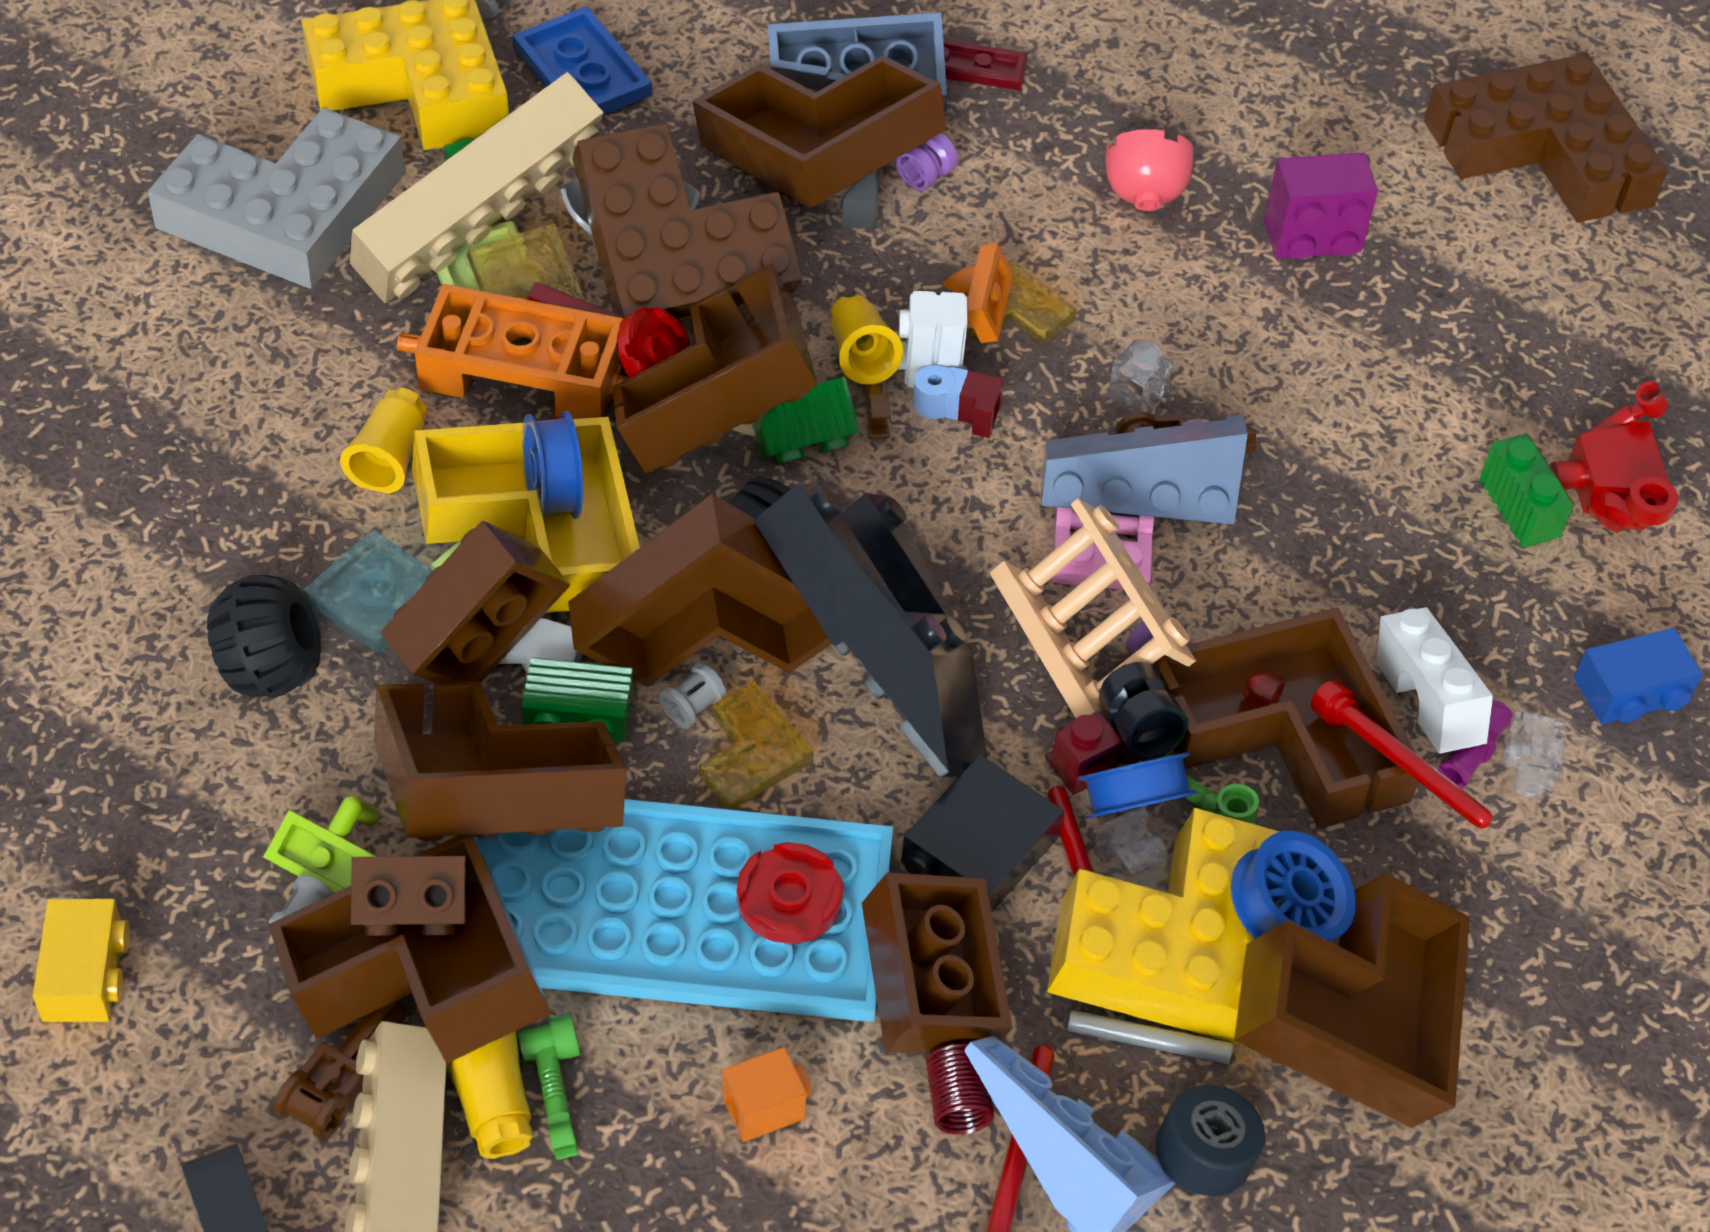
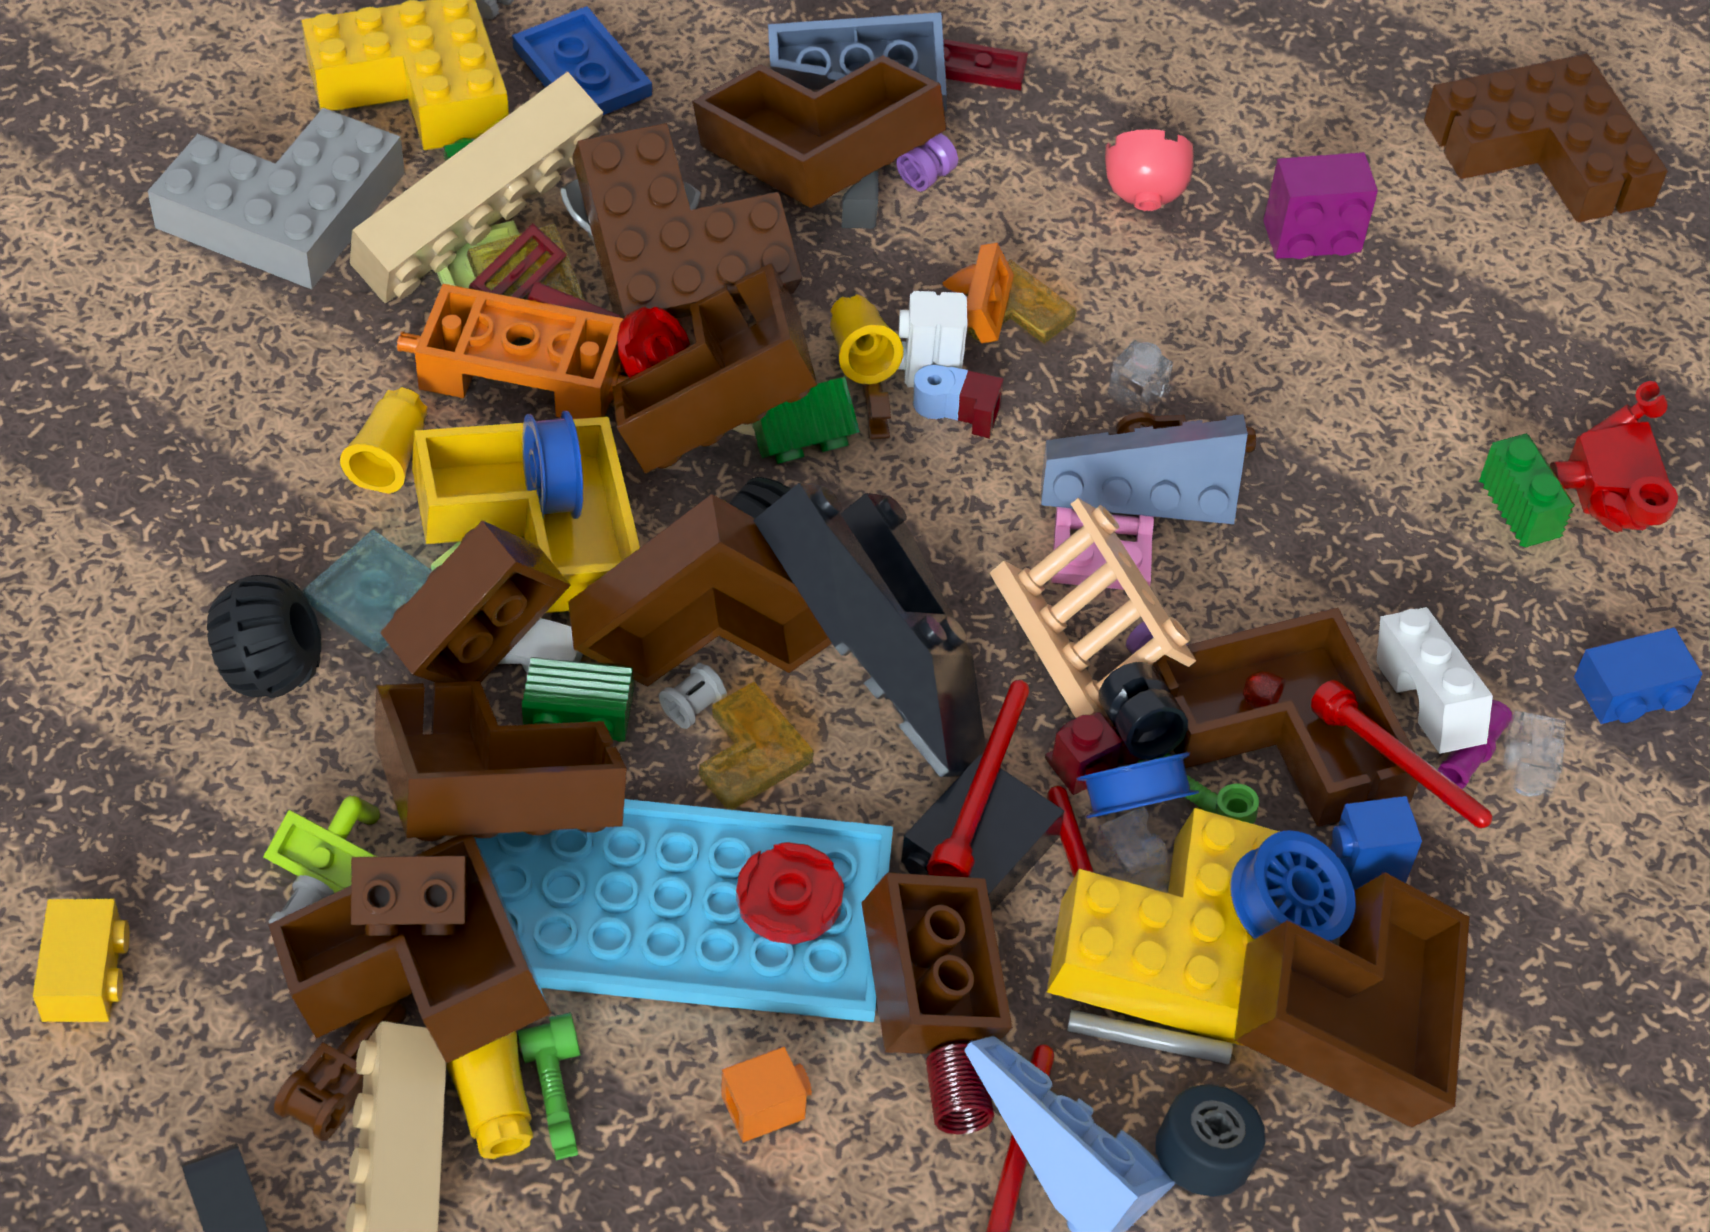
(545, 245): none -> dark red tile
(954, 854): none -> red piece
(1376, 839): none -> blue brick

